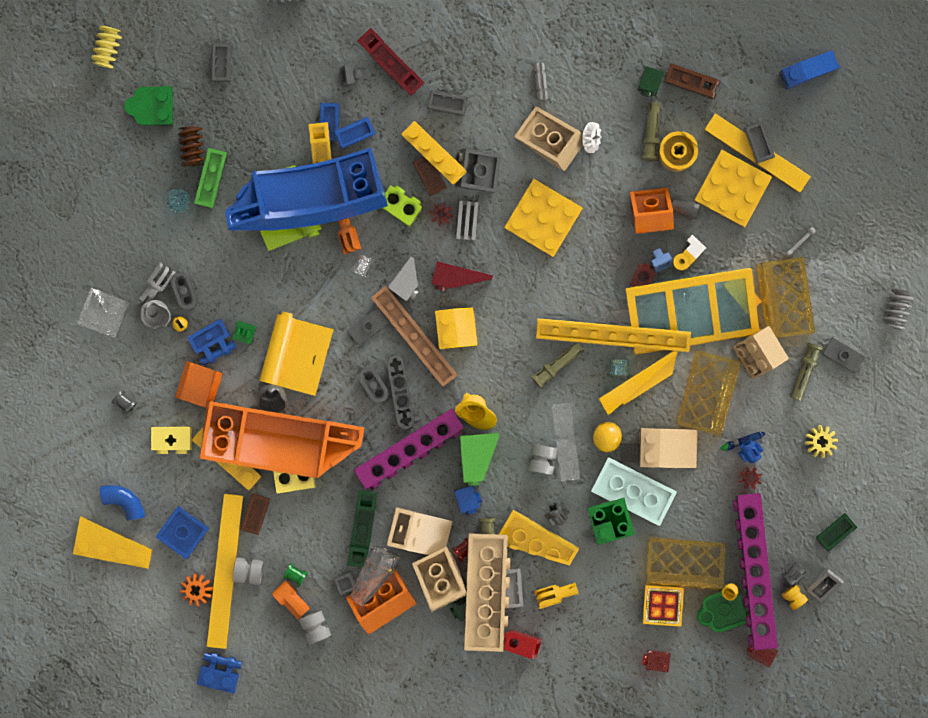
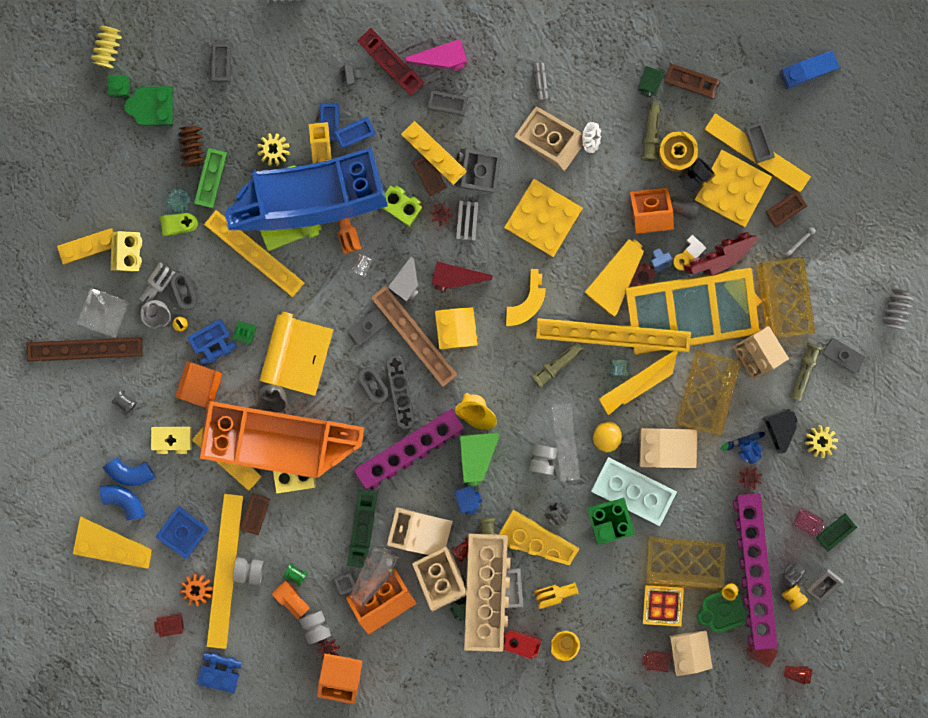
(84, 349): none -> reddish brown tile
(85, 246): none -> yellow plate
(119, 86): none -> green brick
(120, 251): none -> light yellow brick
(129, 475): none -> blue cylinder
(169, 625): none -> clear red brick
(174, 224): none -> lime piece
(255, 254): none -> yellow tile
(266, 149): none -> light yellow gear
(327, 643): none -> clear red gear
(339, 678): none -> orange slope
(445, 57): none -> dark pink slope
(526, 310): none -> yellow arch
(565, 645): none -> yellow hair
(610, 285): none -> yellow slope
(690, 652): none -> tan slope
(697, 175): none -> black wheel
(725, 256): none -> dark red slope
(781, 428): none -> black slope
(786, 209): none -> reddish brown plate
(800, 674): none -> clear red cone
(808, 522): none -> clear pink brick

